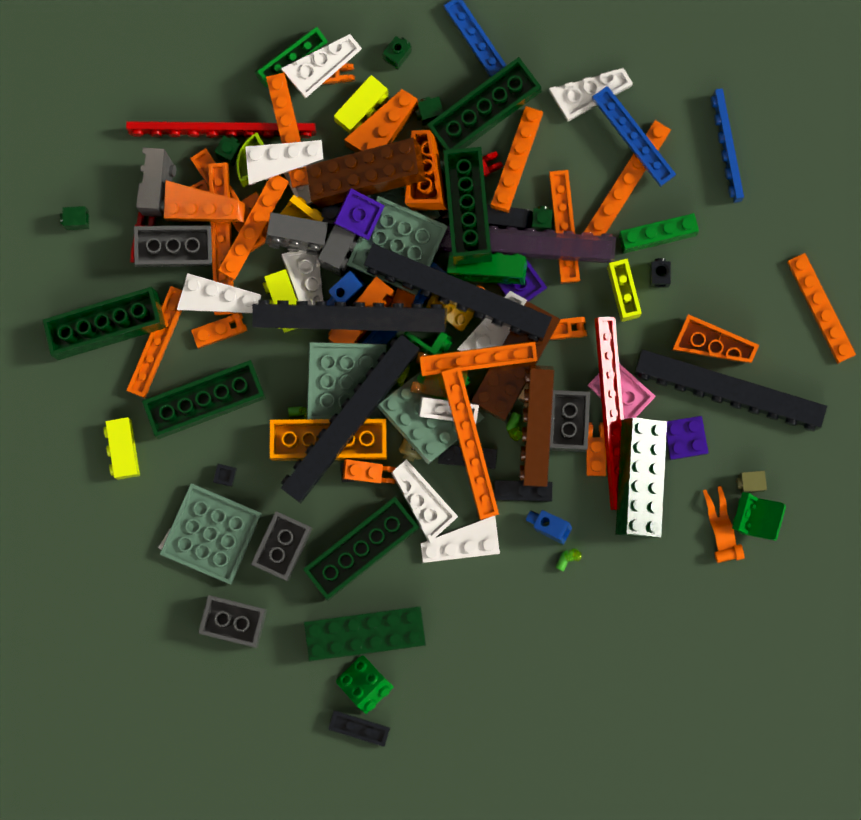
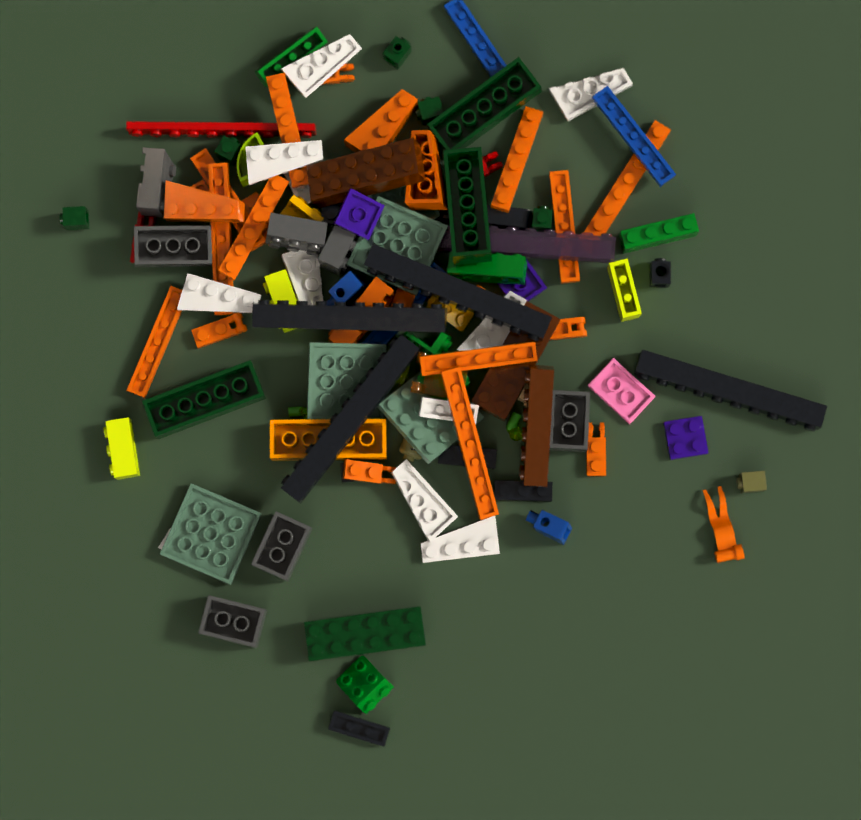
(104, 323): dark green brick -> none
(225, 475): black plate -> none
(361, 104): neon yellow brick -> none
(361, 548): dark green brick -> none
(567, 556): arm -> none
(611, 399): red plate -> none
(641, 478): brick -> none
(711, 341): orange wedge -> none
(728, 153): blue plate -> none
(758, 517): green bracket -> none
(821, 308): orange plate -> none

